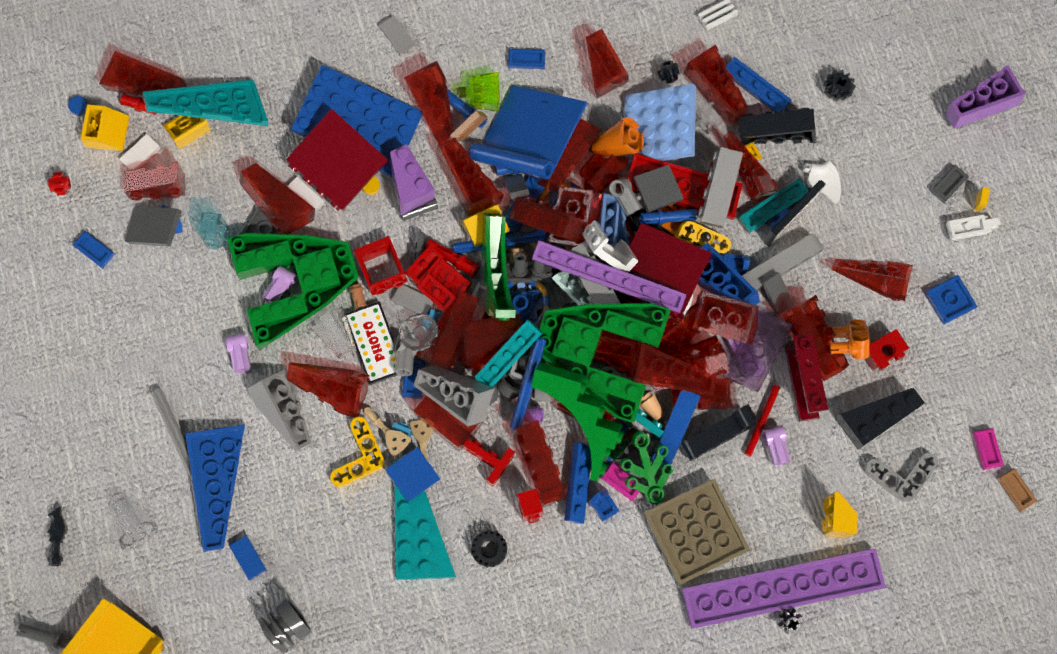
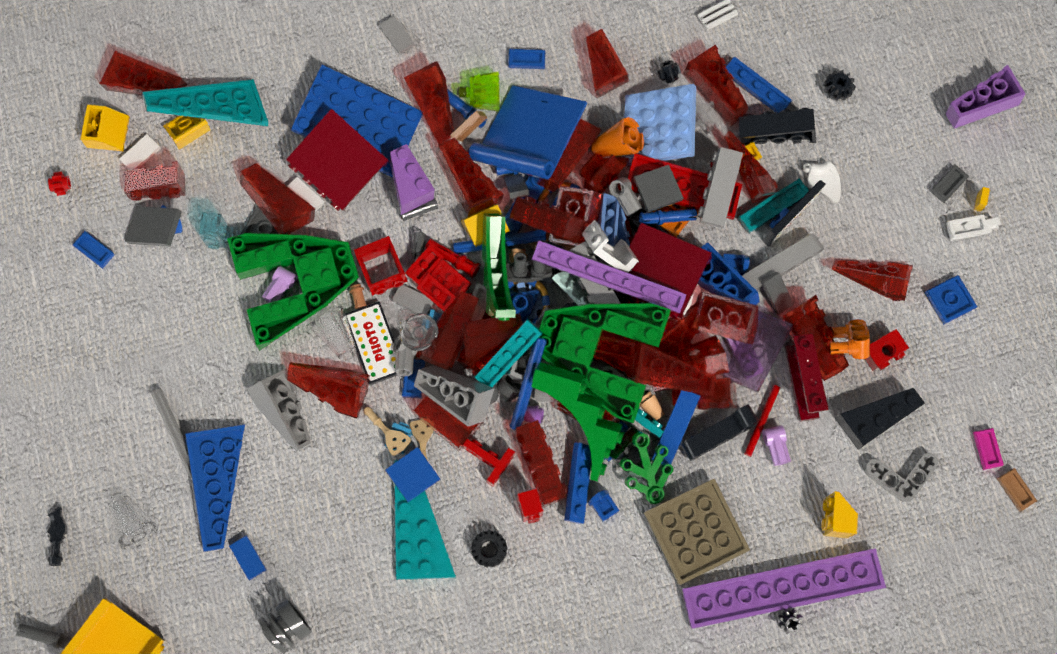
(78, 105): blue tile -> none
(133, 102): red pin -> none
(237, 348): lavender piece -> none
(363, 461): yellow beam -> none
(372, 187): yellow tile -> none
(616, 477): dark pink tile -> none
(696, 233): yellow beam -> none

